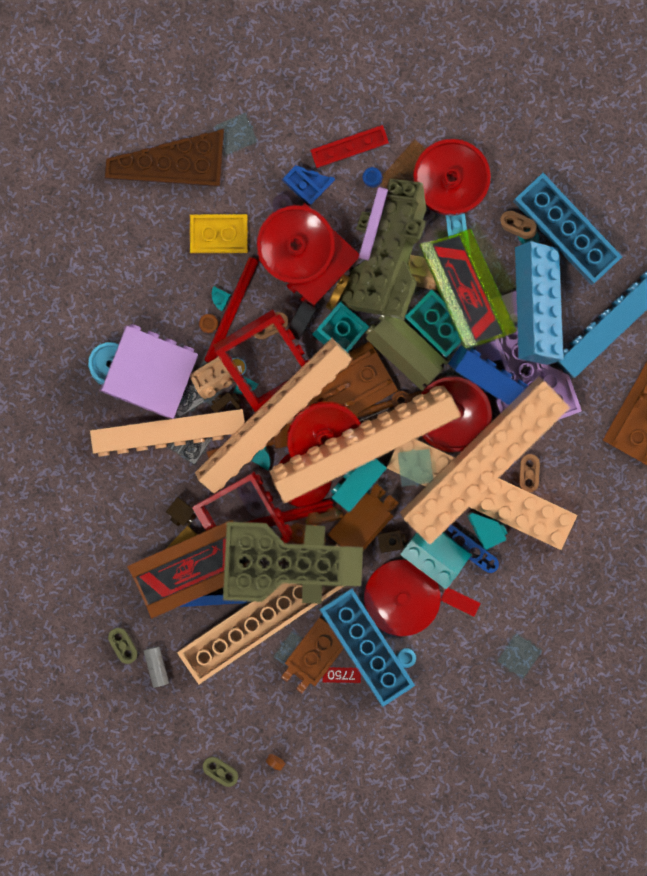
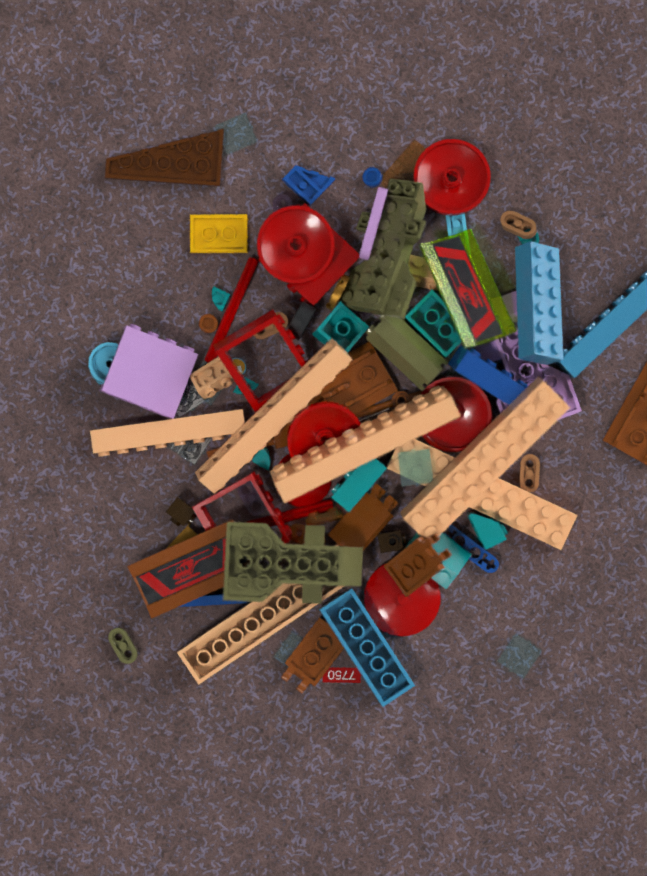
(156, 666): light grey axle -> none
(219, 402): dark brown bracket -> none
(220, 771): olive plate -> none
(275, 762): dark orange tile -> none
(349, 146): red plate -> none
(406, 657): medium azure tile -> none
(416, 564): none -> dark orange tile
(460, 601): red sticker -> none
(567, 229): dark azure brick -> none

